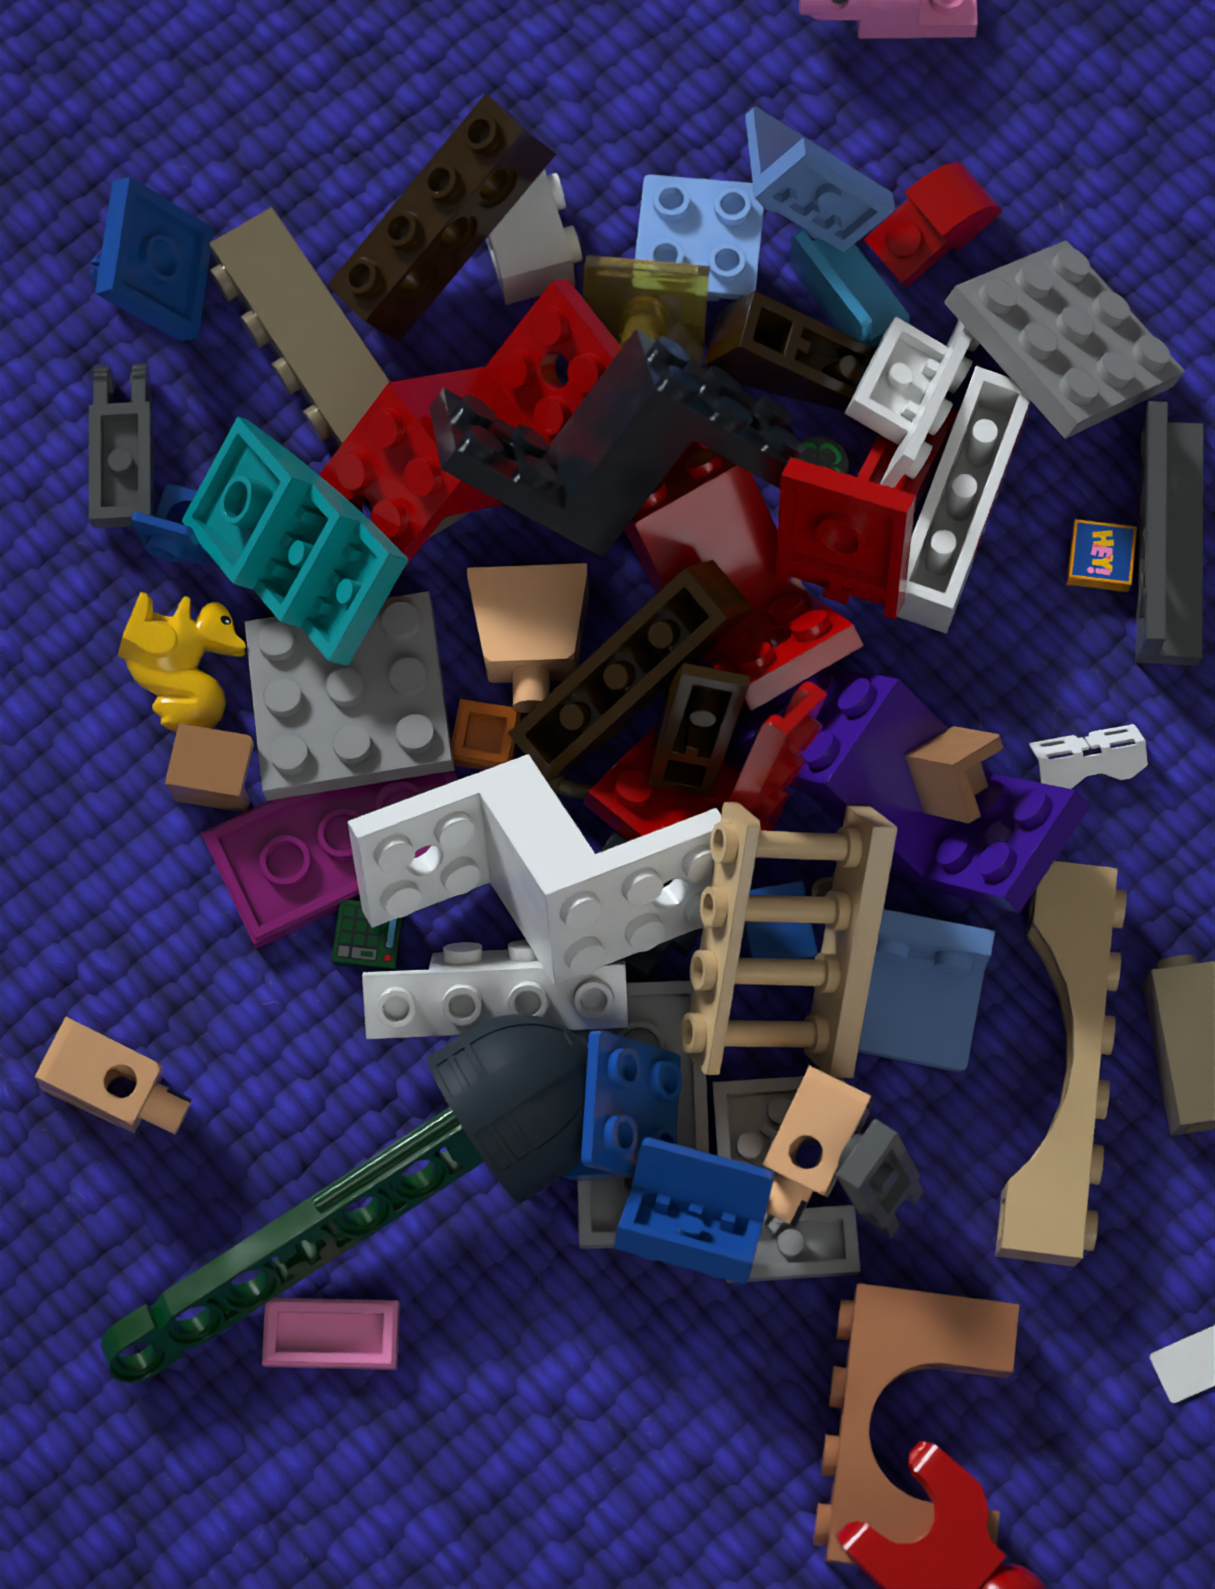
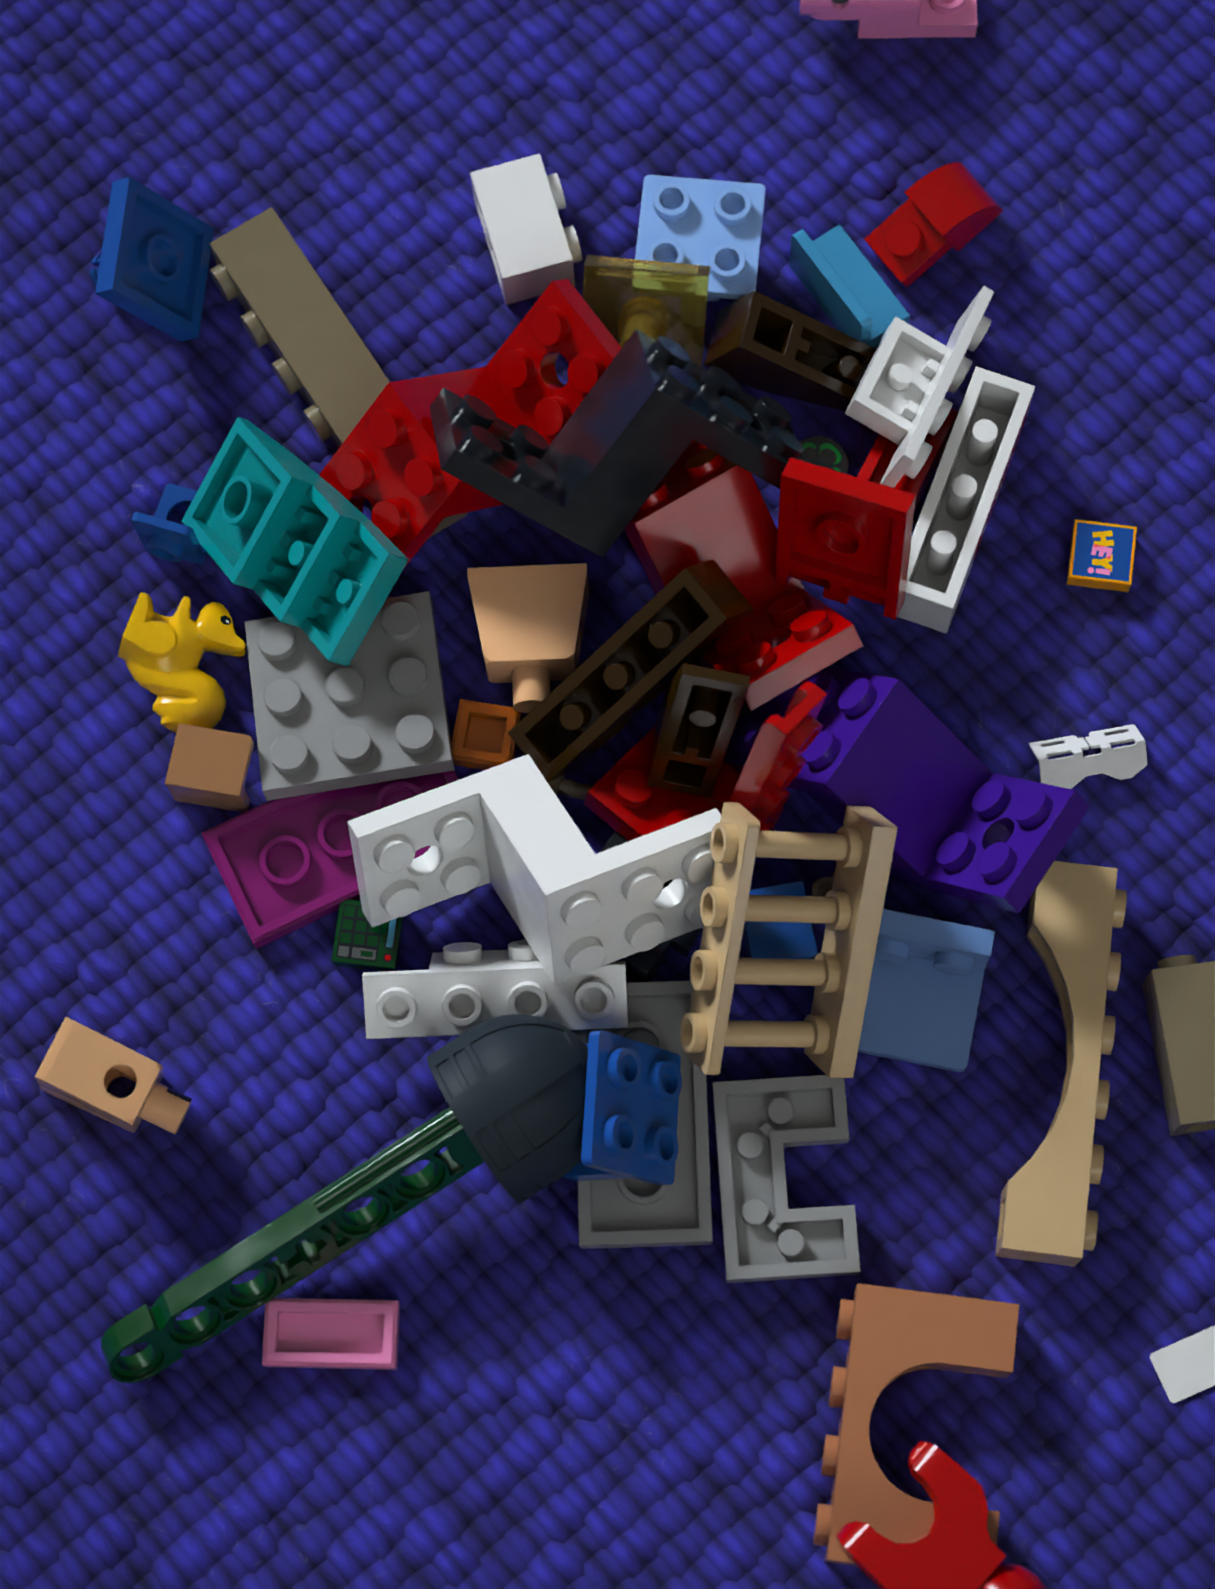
(121, 450): dark grey hinge -> none
(441, 219): dark brown brick -> none
(695, 1210): blue bracket -> none
(812, 184): medium blue bracket -> none
(821, 1112): light nougat torso -> none
(878, 1176): dark grey hinge -> none
(950, 772): medium nougat panel -> none
(1064, 338): light grey plate -> none
(1169, 540): dark grey fence -> none

